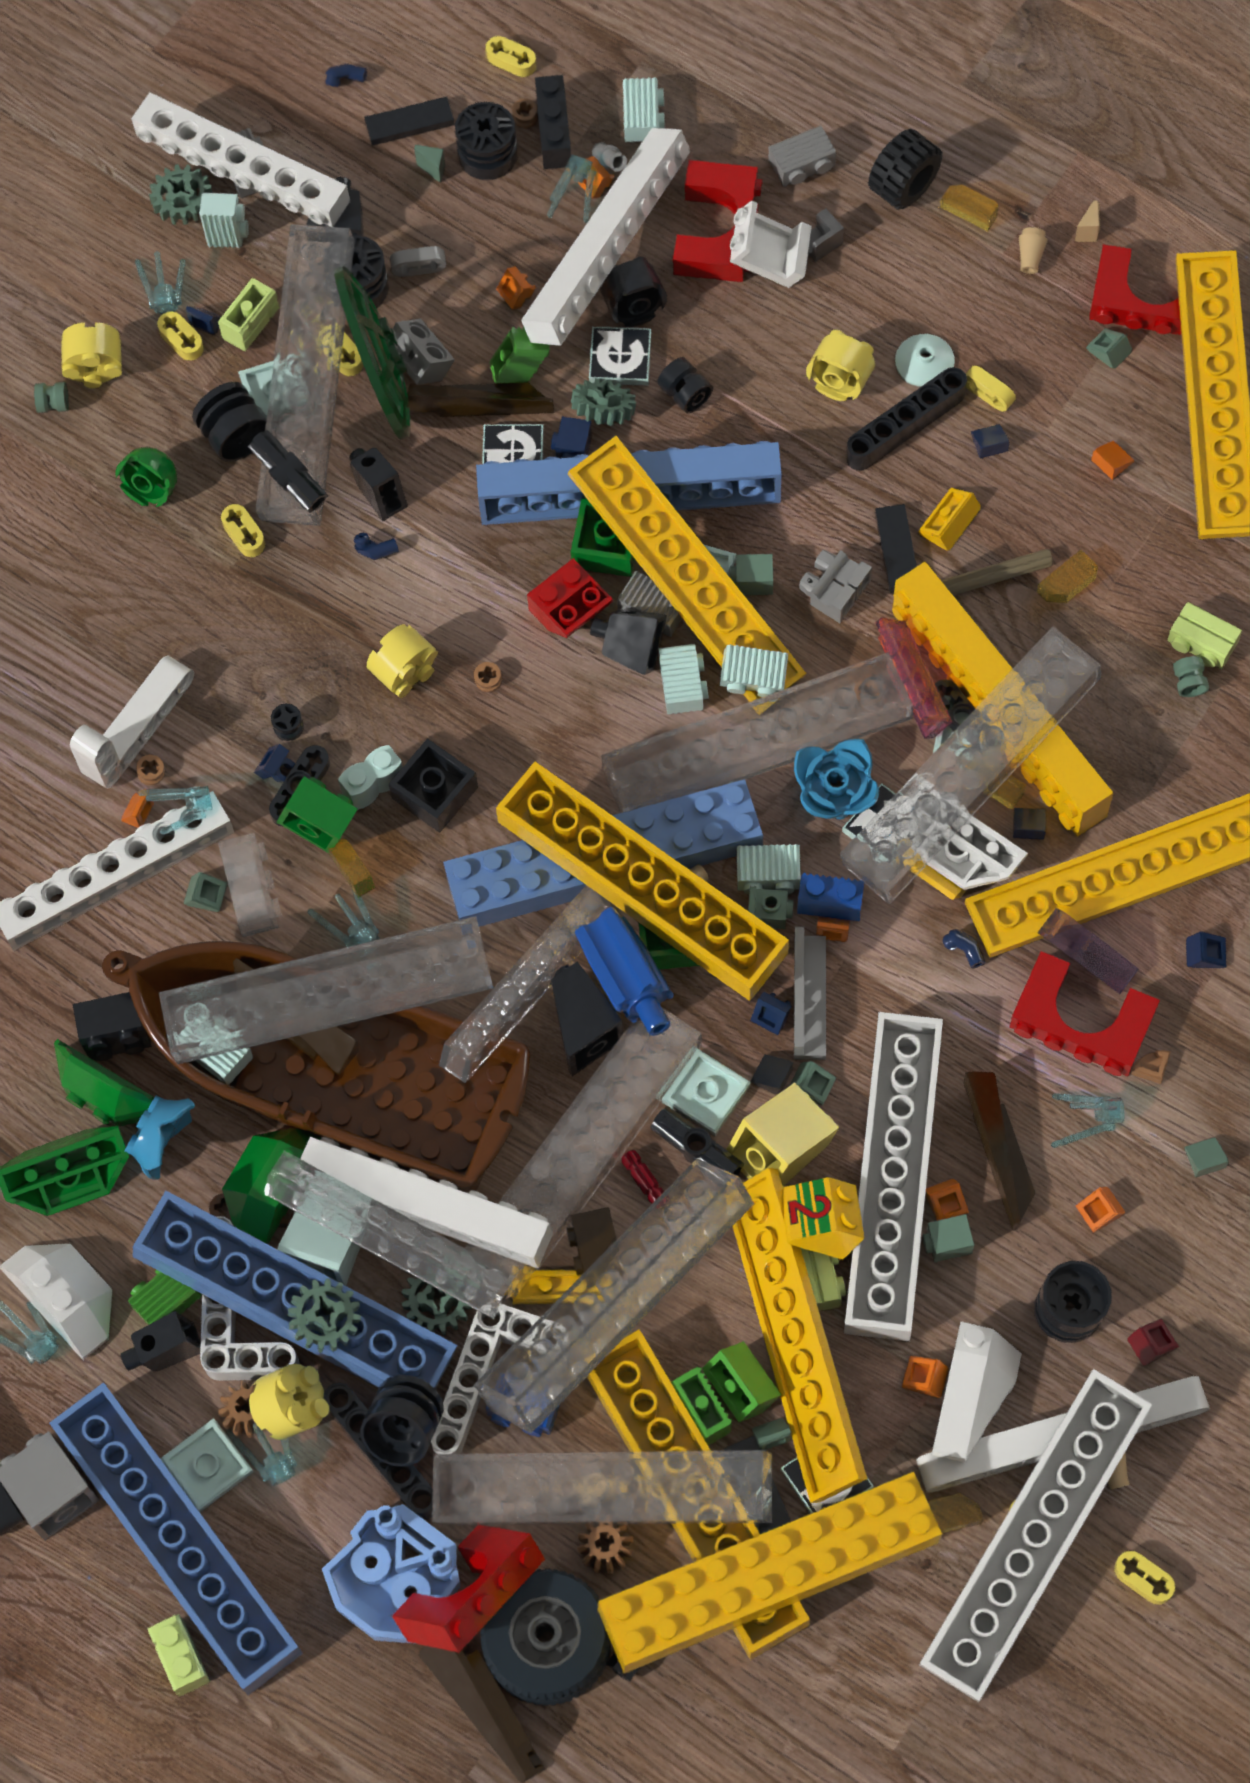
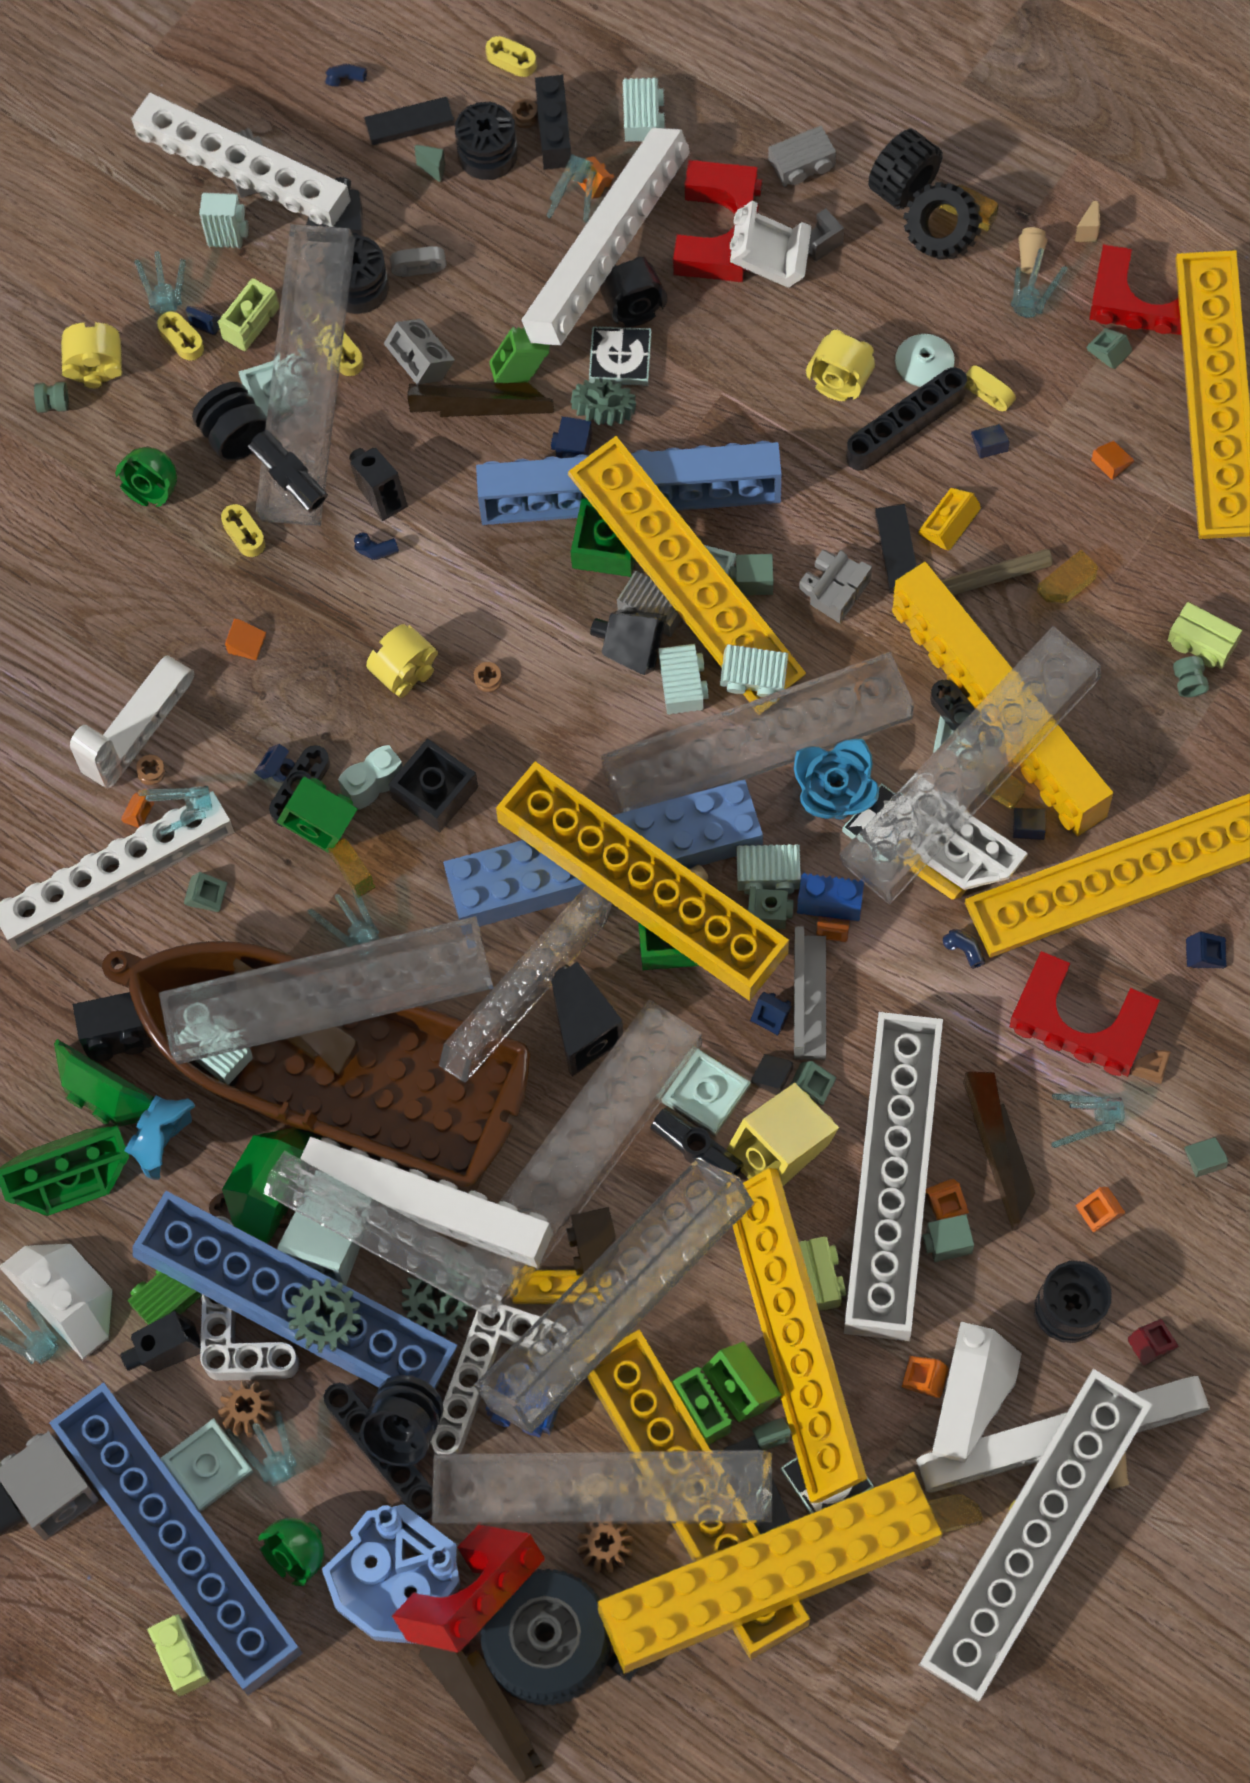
(180, 194): sand green gear -> none
(244, 640): none -> orange slope
(250, 884): clear brick -> none
(284, 715): black wheel -> none
(288, 1401): light yellow brick -> none
(293, 1548): none -> green cylinder
(363, 314): dark green dish -> none
(512, 442): tile -> none
(515, 288): orange tile -> none
(567, 599): red slope -> none
(609, 156): light grey pin -> none
(626, 970): blue piece -> none
(642, 1175): dark red axle -> none
(684, 383): black wheel -> none
(823, 1216): yellow slope -> none
(920, 212): none -> black tyre
(928, 705): clear pink fence -> none
(1028, 302): none -> clear light blue plant
(1088, 950): slope -> none
(1149, 1571): light yellow beam -> none

